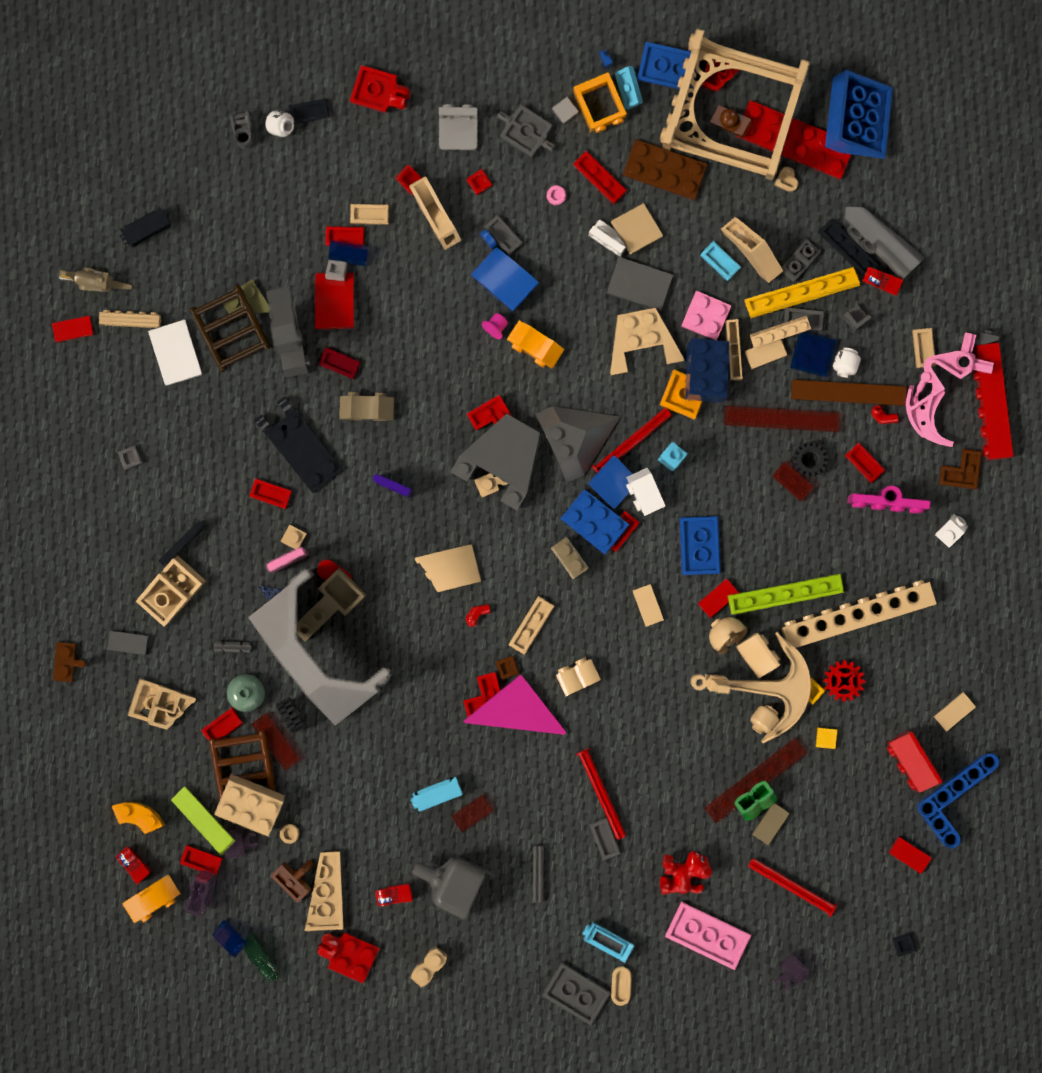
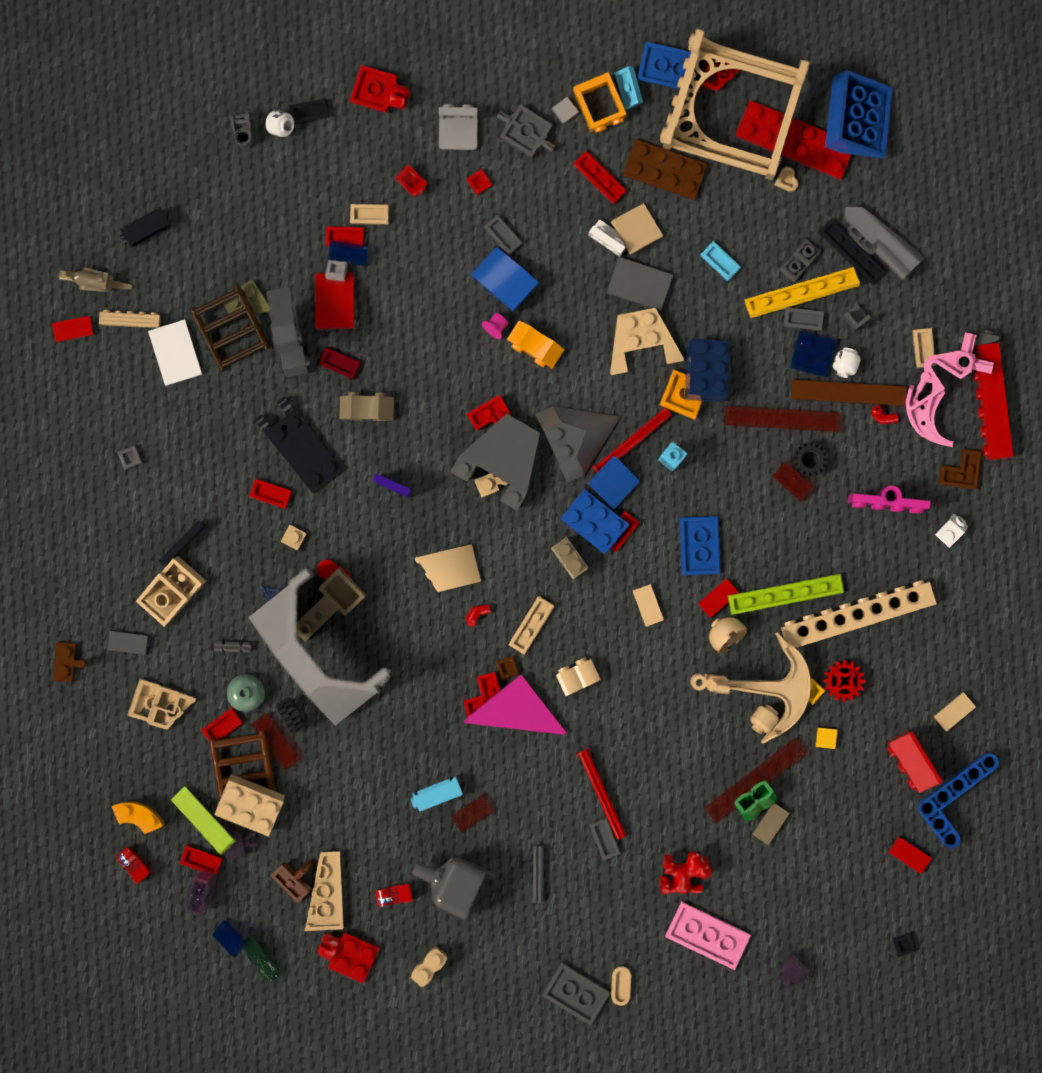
(151, 898): light orange brick -> none
(287, 560): bright pink tile -> none
(289, 833): tan tile -> none
(434, 213): tan arch -> none
(488, 238): blue tile -> none
(556, 195): bright pink tile -> none
(606, 59): blue tile -> none
(607, 941): medium azure window -> none
(645, 492): white brick -> none
(706, 315): bright pink plate -> none
(731, 121): reddish brown tile -> none
(735, 366): tan piece -> none
(753, 248): tan arch -> none
(758, 655): tan slope -> none
(765, 354): tan tile -> none
(780, 331): tan piece -> none
(792, 886): red axle -> none
(864, 462): red tile -> none
(882, 281): red leg -> none

